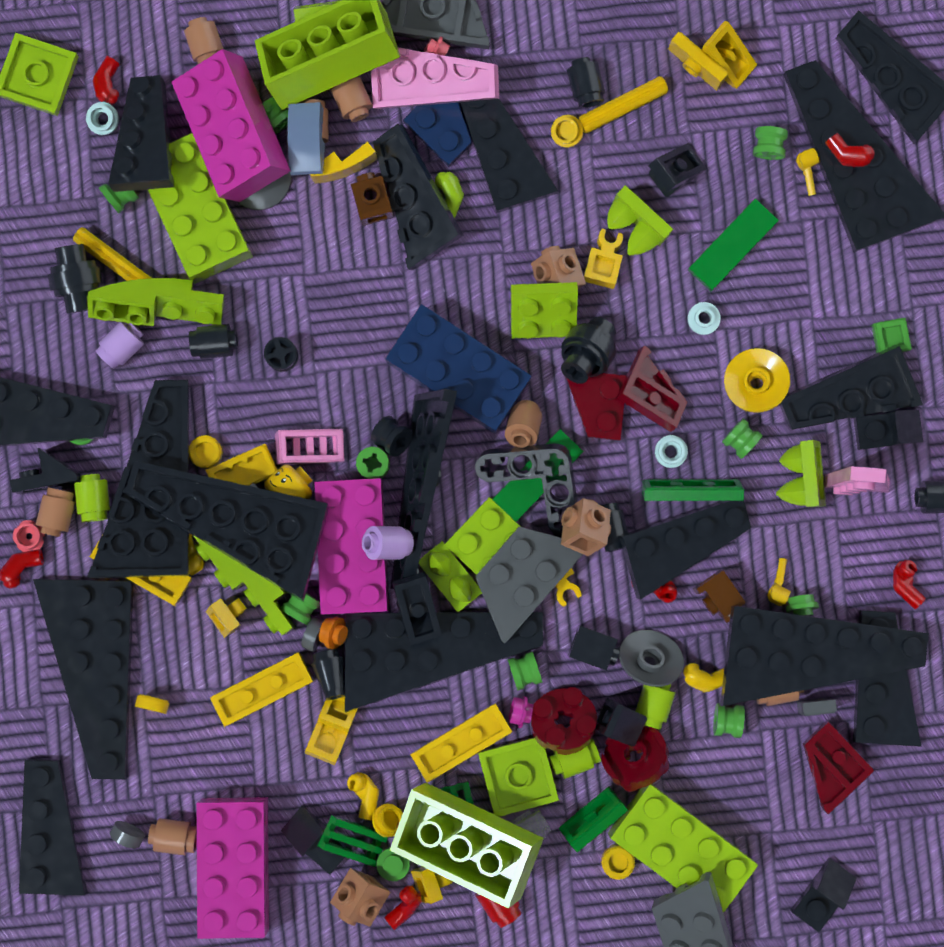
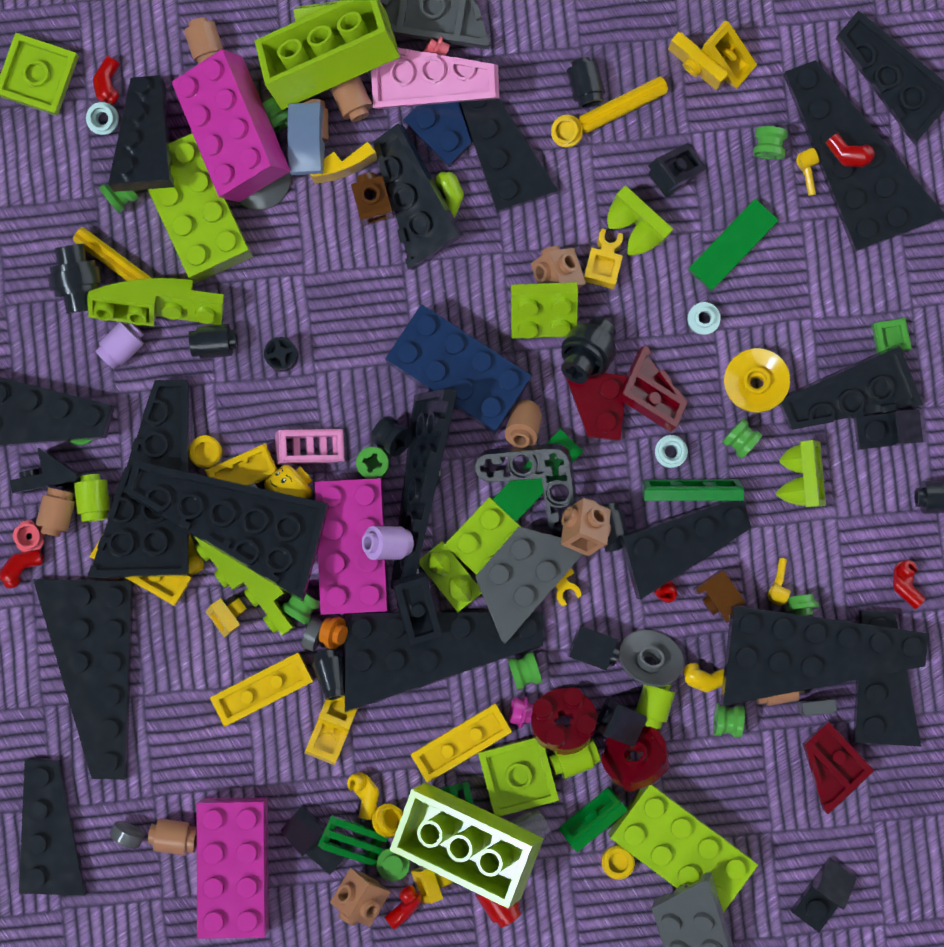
(152, 704): yellow tile -> none
(856, 480): bright pink wing -> none

